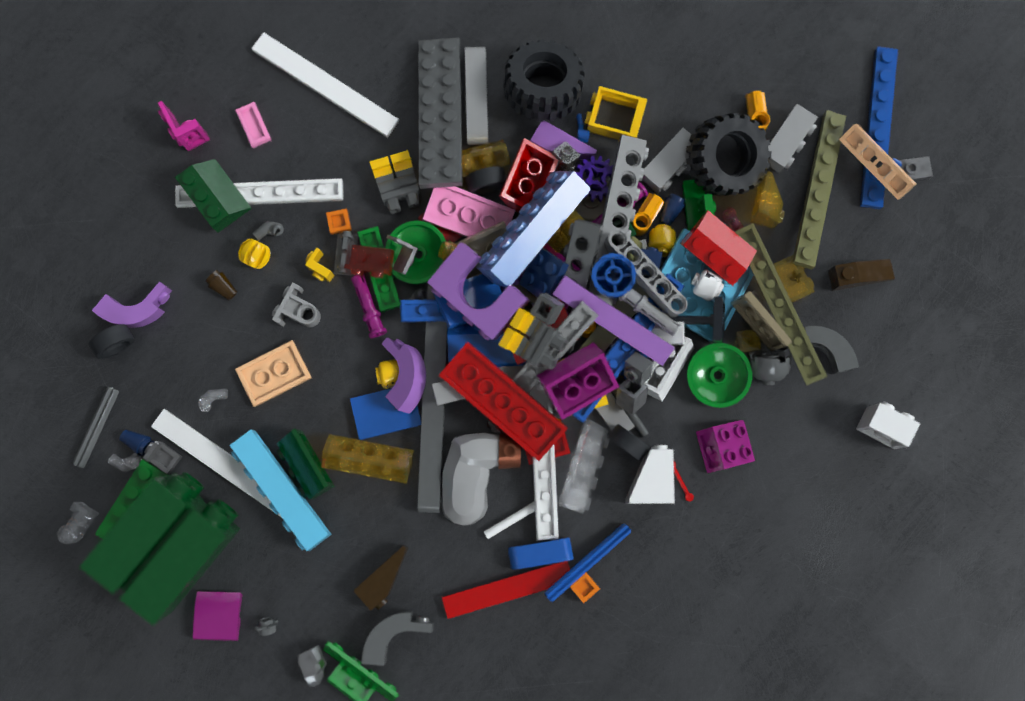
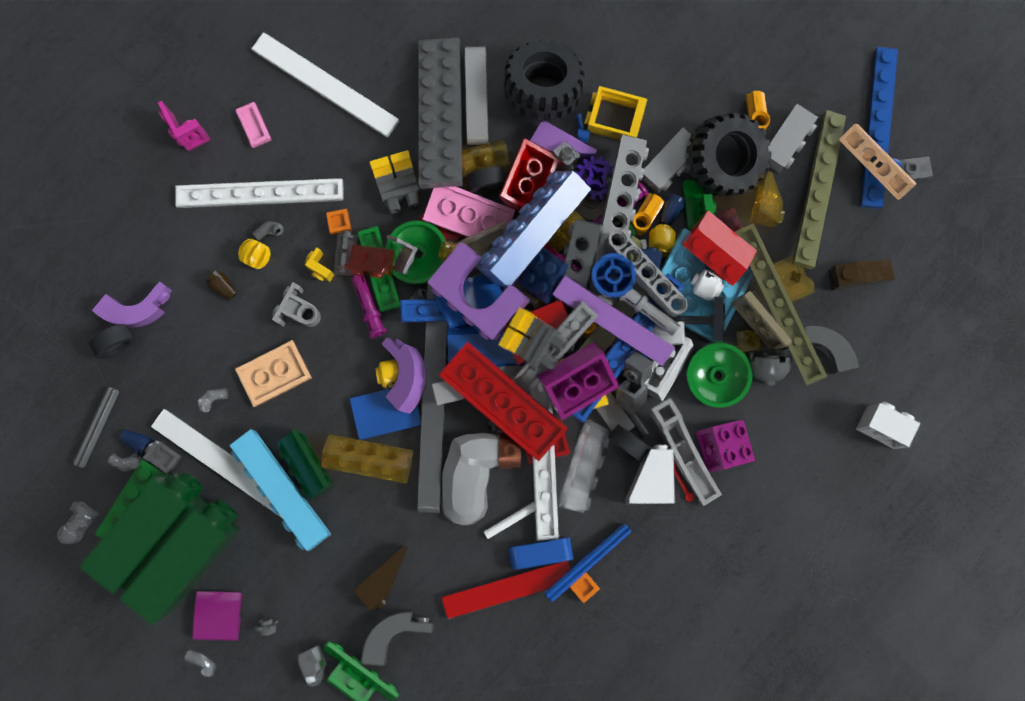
(201, 660): none -> clear arm
(213, 193): dark green slope -> none
(541, 310): dark grey plate -> none
(676, 437): none -> light grey arch

